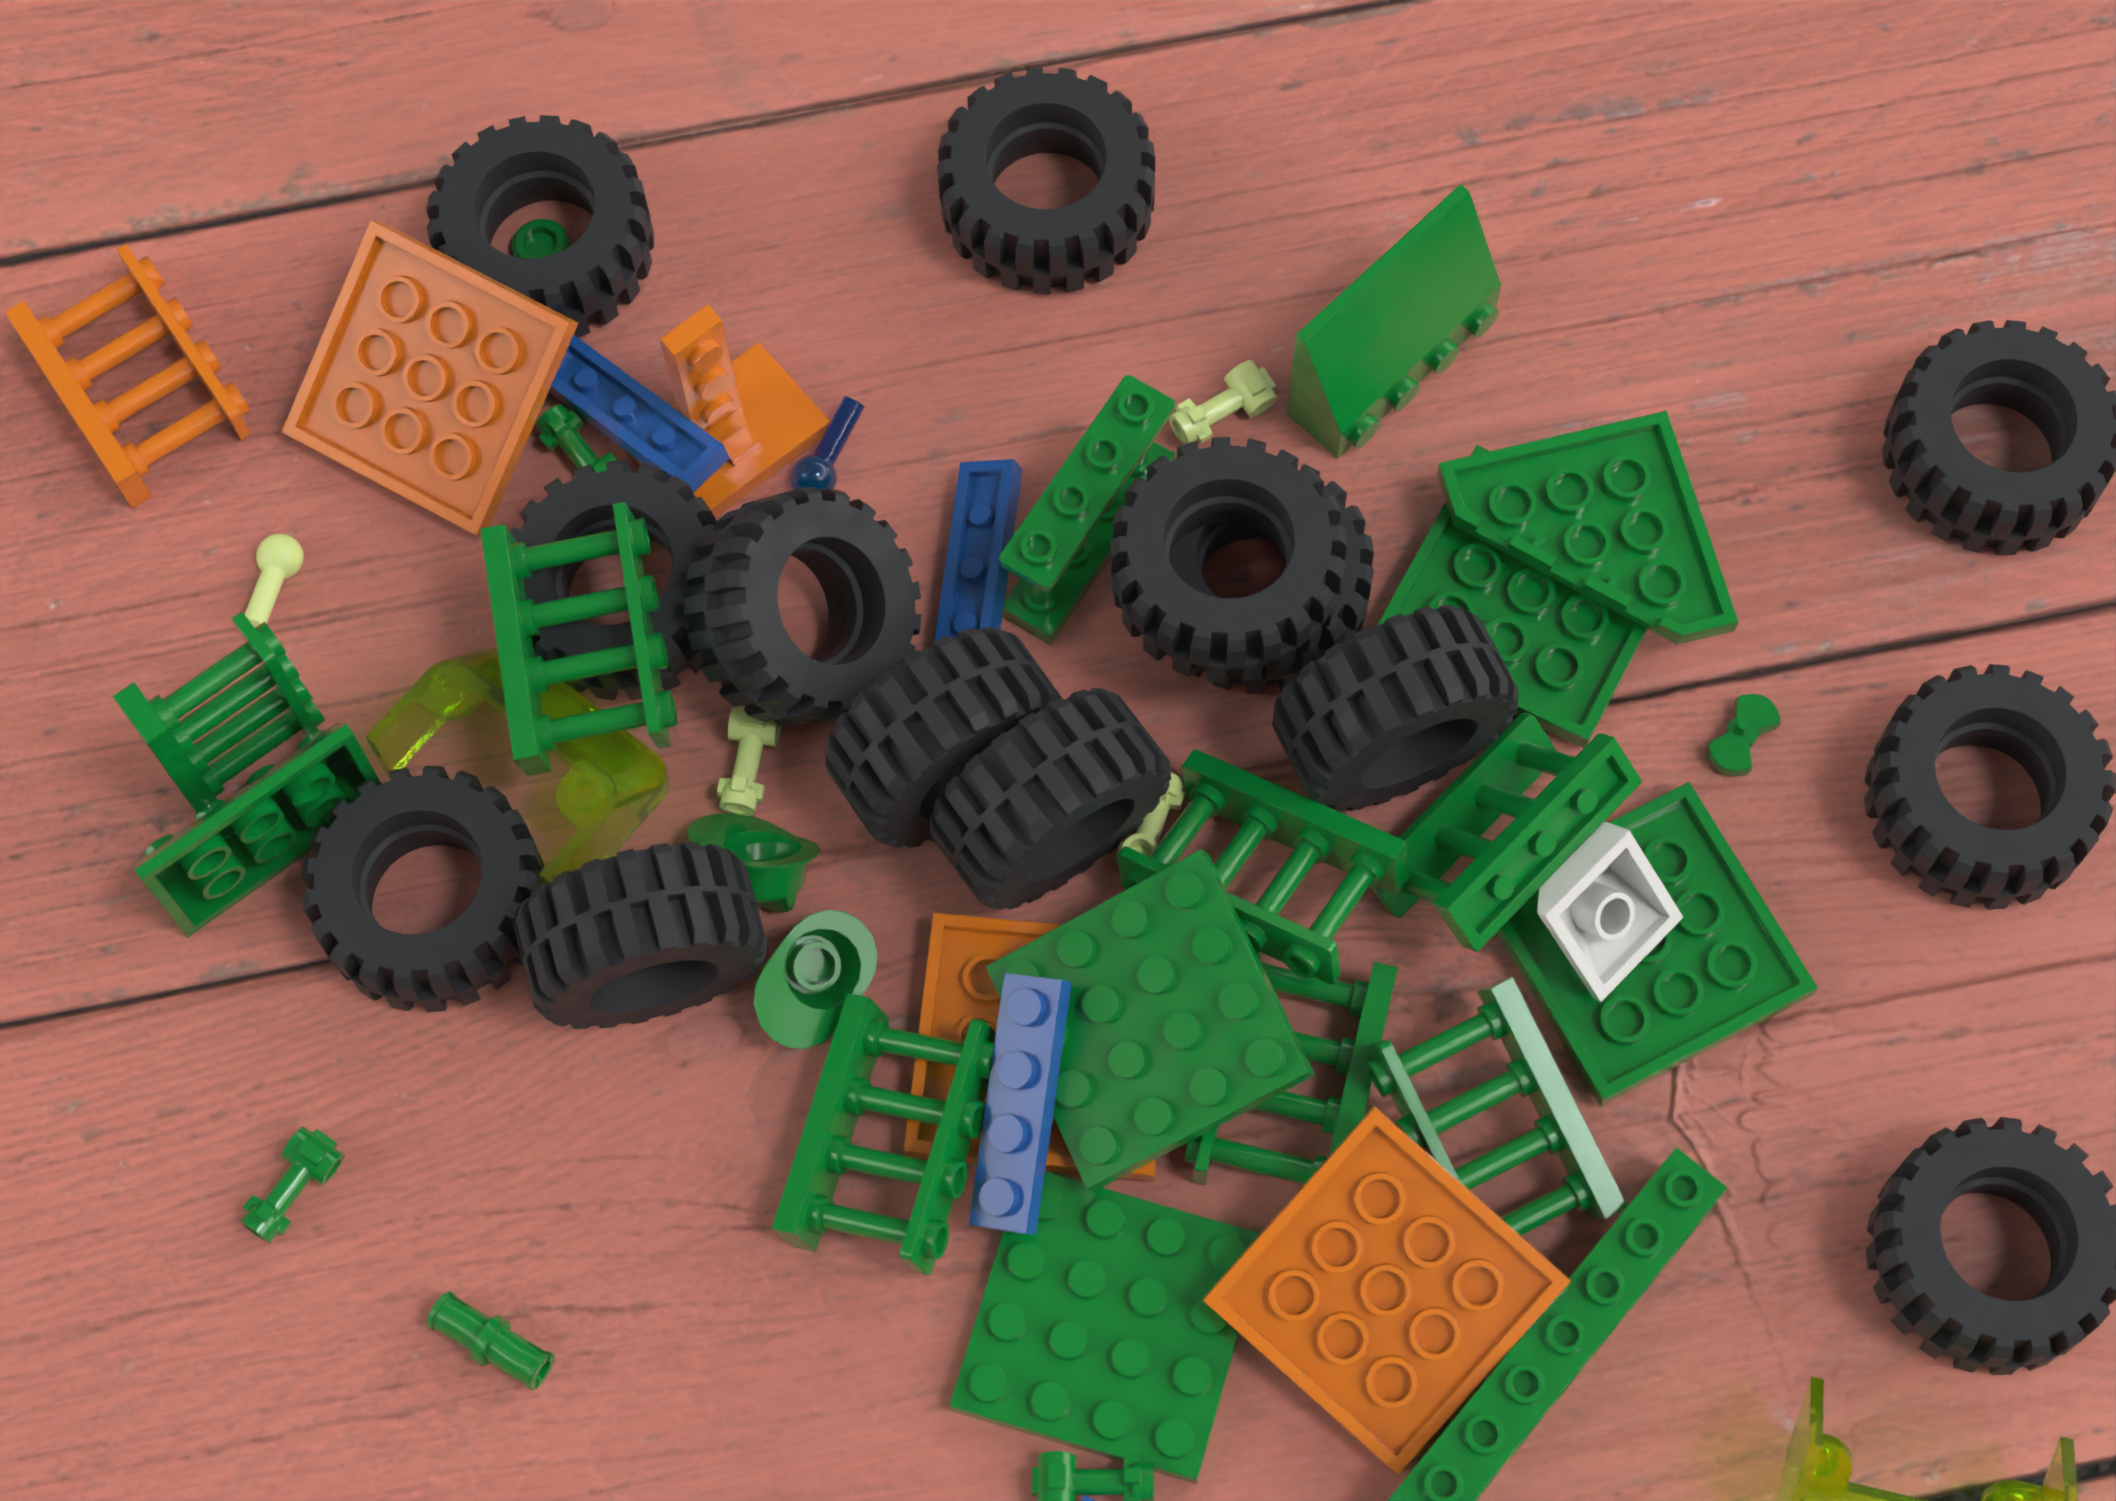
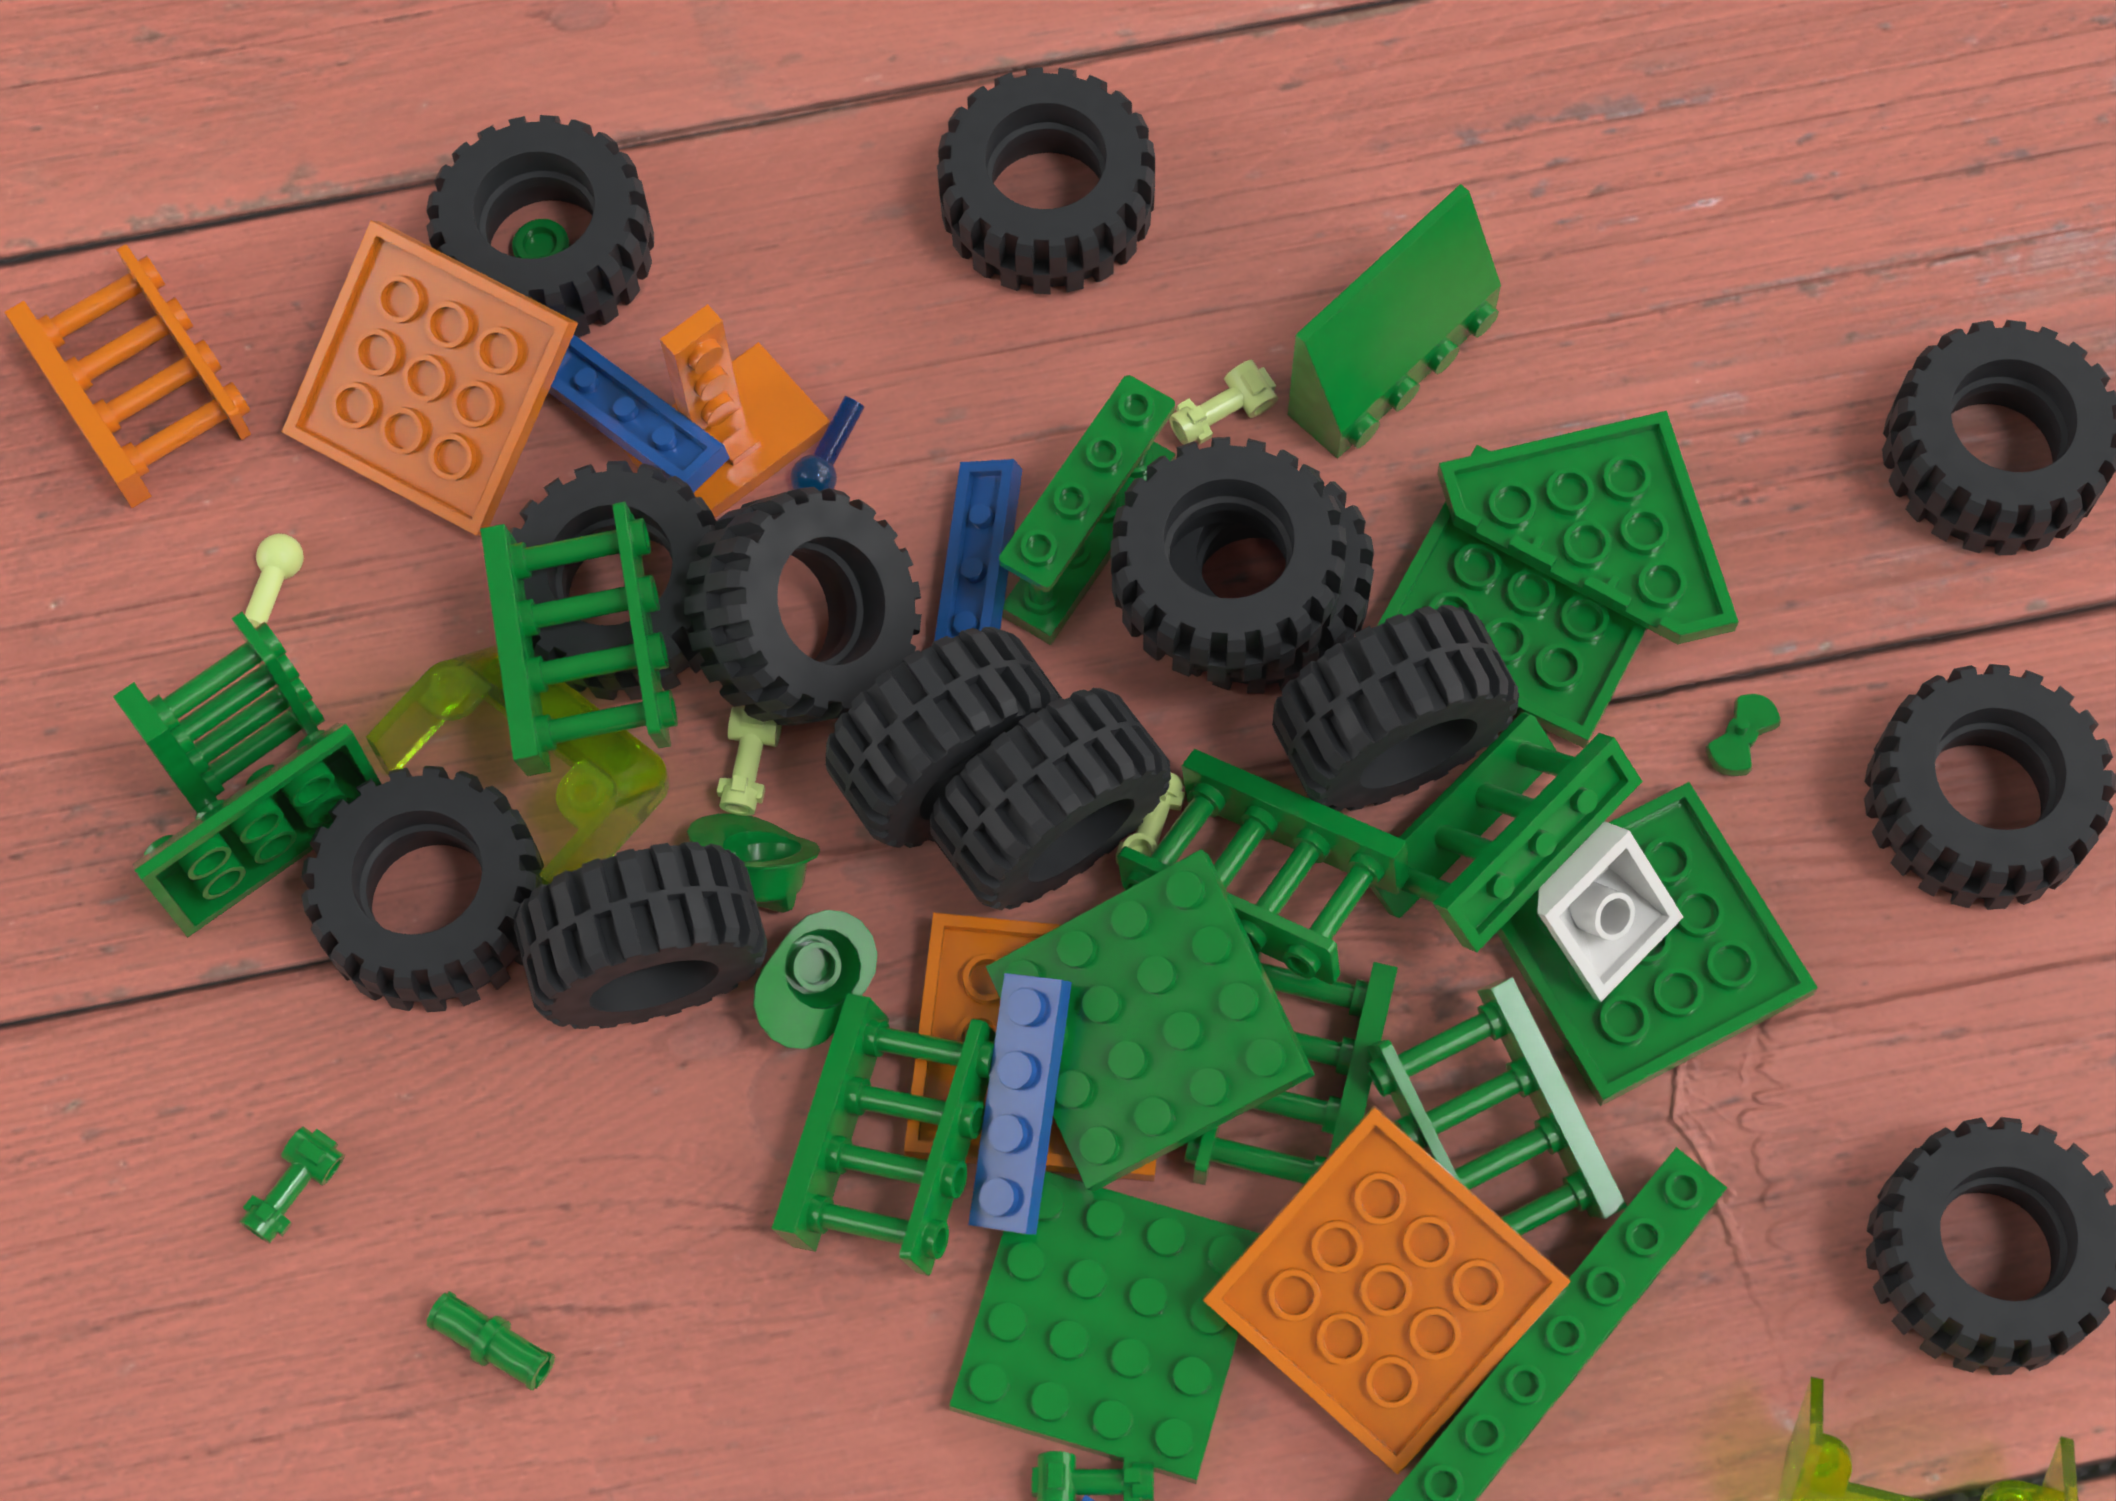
(561, 429): green bar -> none

